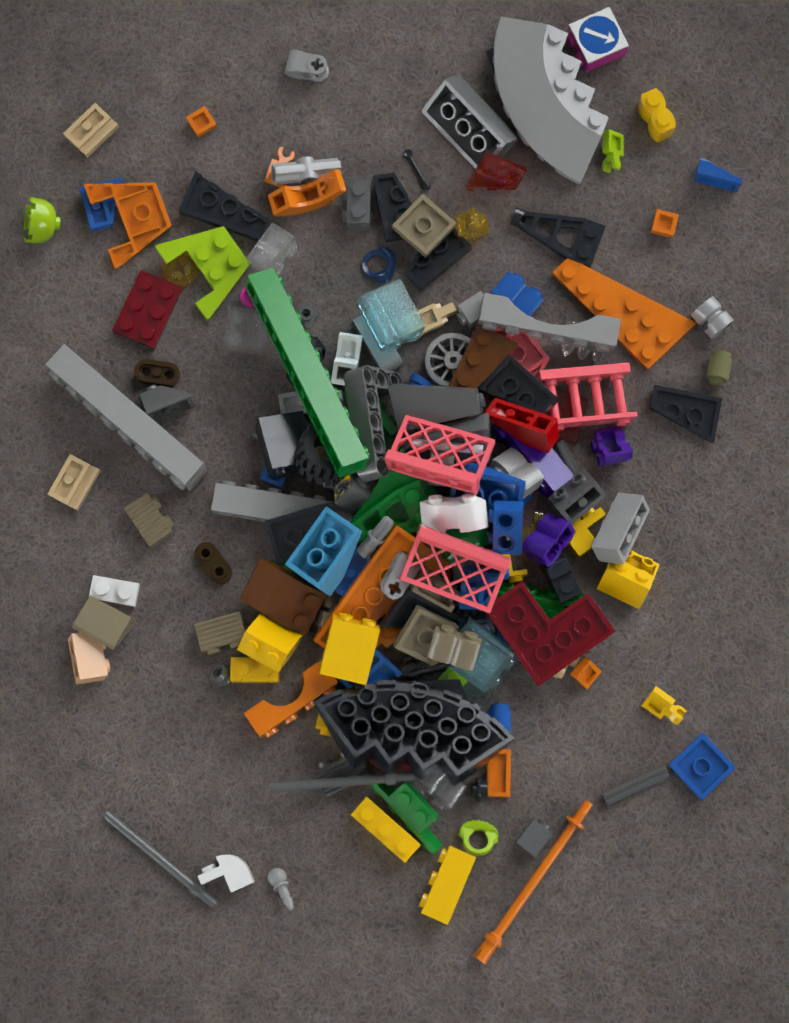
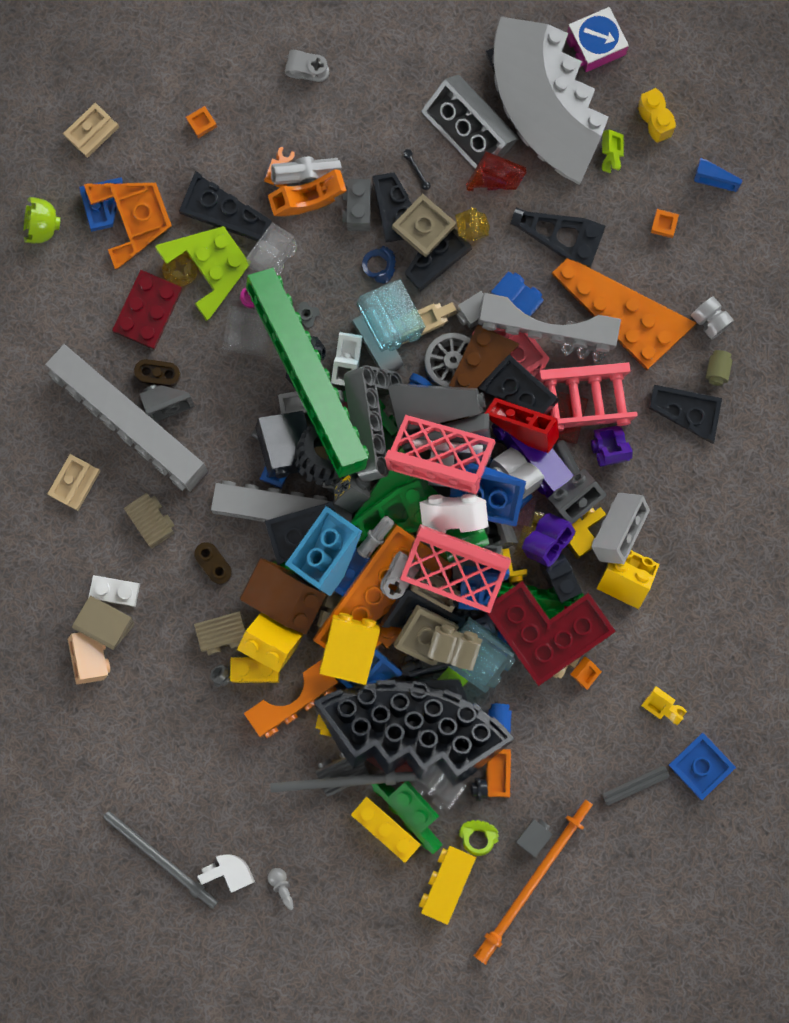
(506, 527): blue brick -> none

